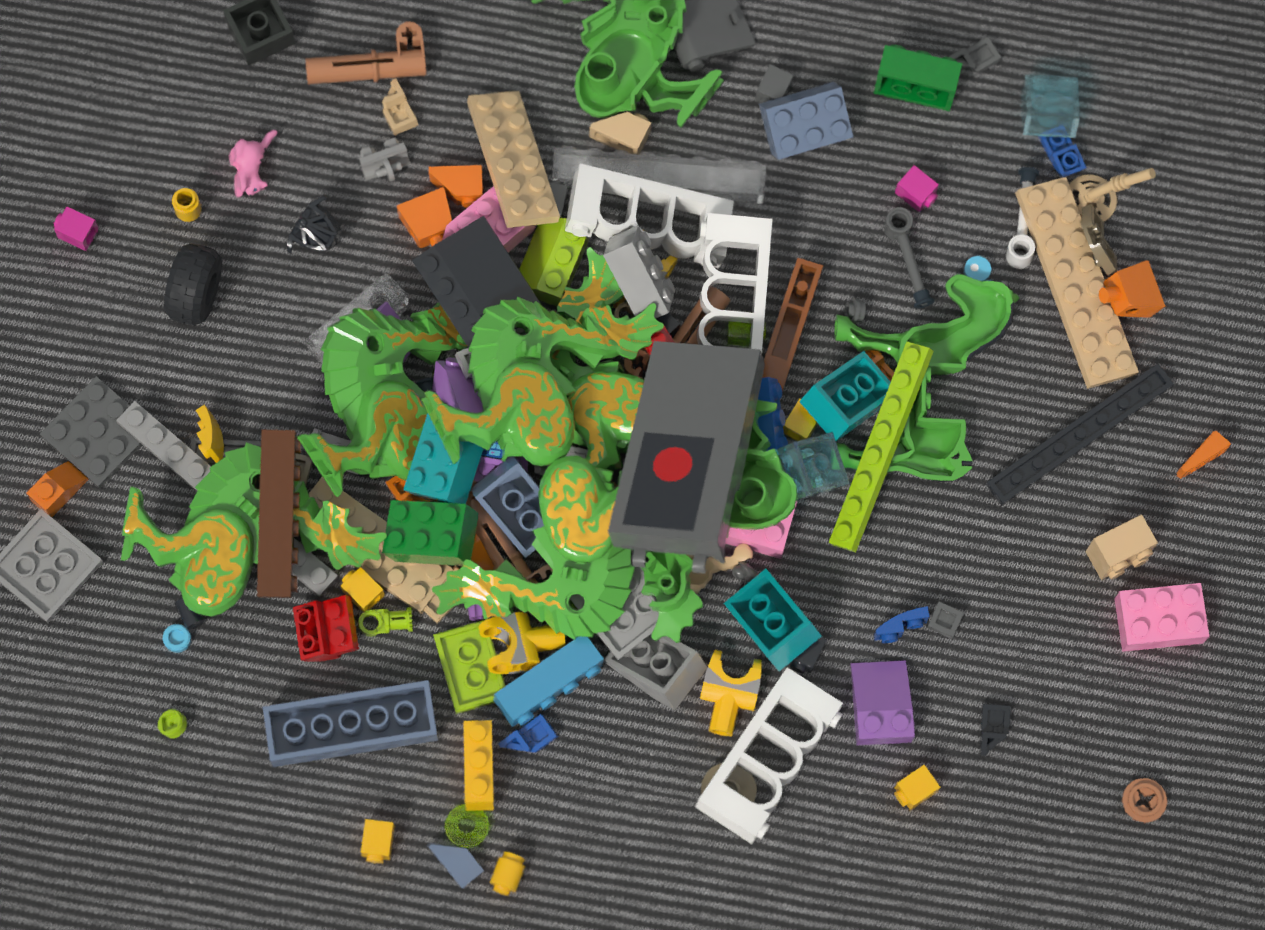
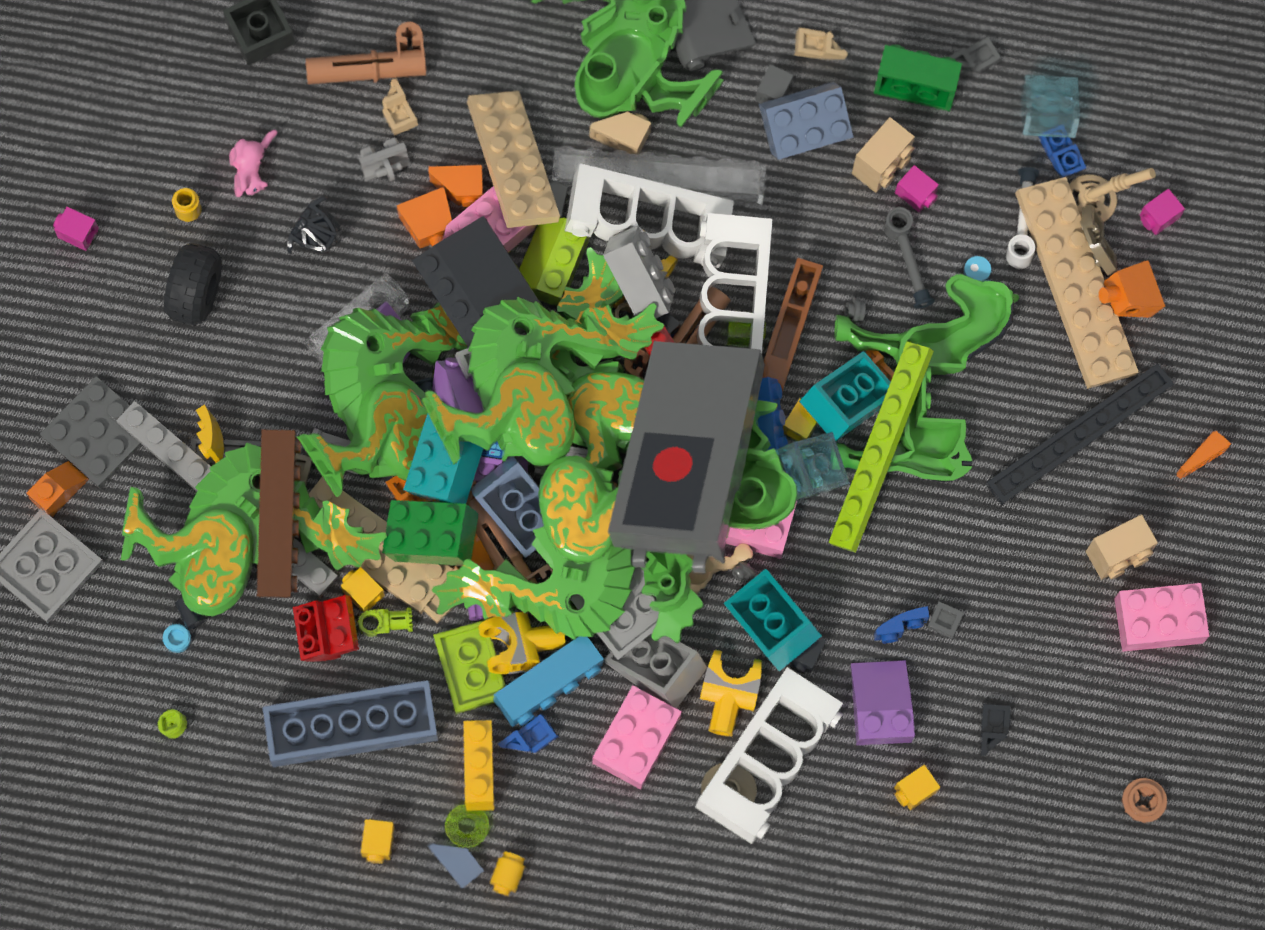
(636, 737): none -> bright pink brick
(817, 45): none -> tan slope
(883, 155): none -> tan brick
(1161, 212): none -> dark pink brick

